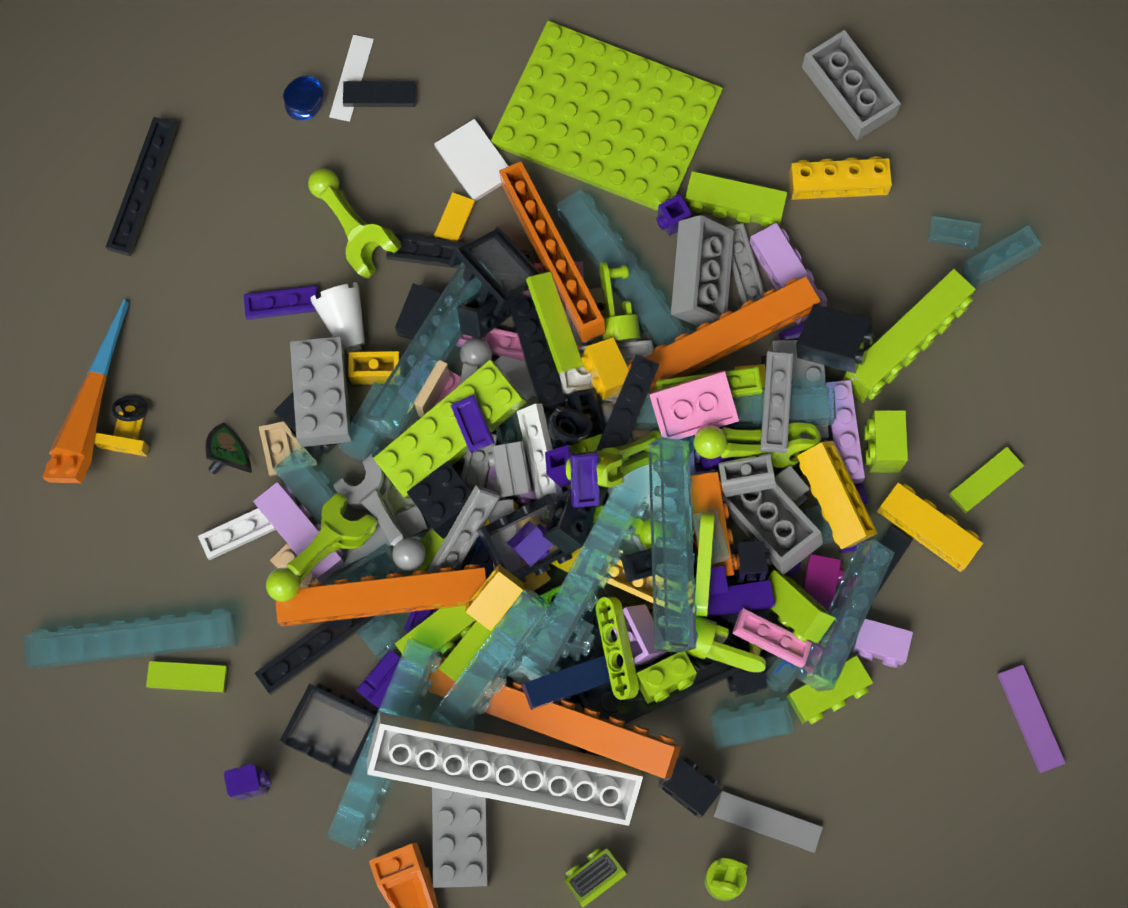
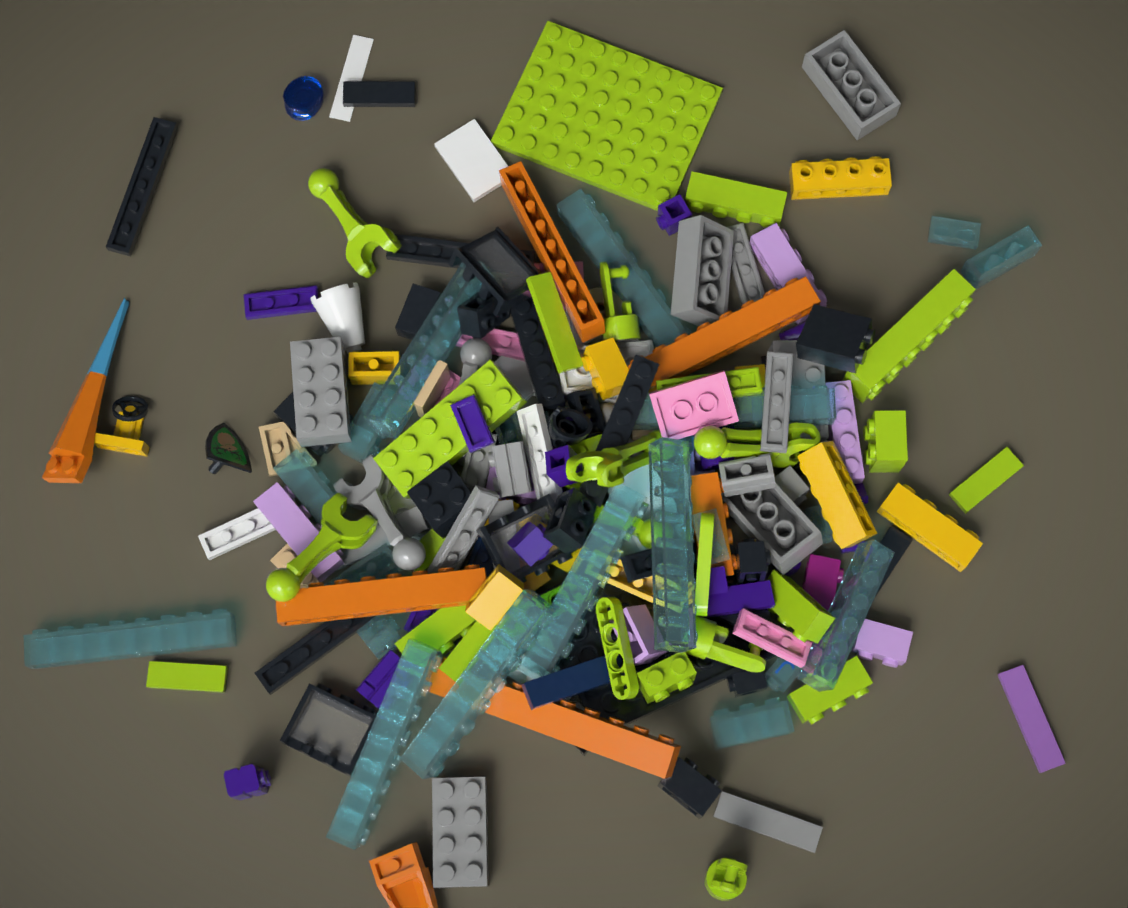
(454, 218): yellow tile -> none
(503, 769): white brick -> none
(583, 641): clear light blue plate -> none
(584, 479): dark purple tile -> none
(594, 877): slope -> none

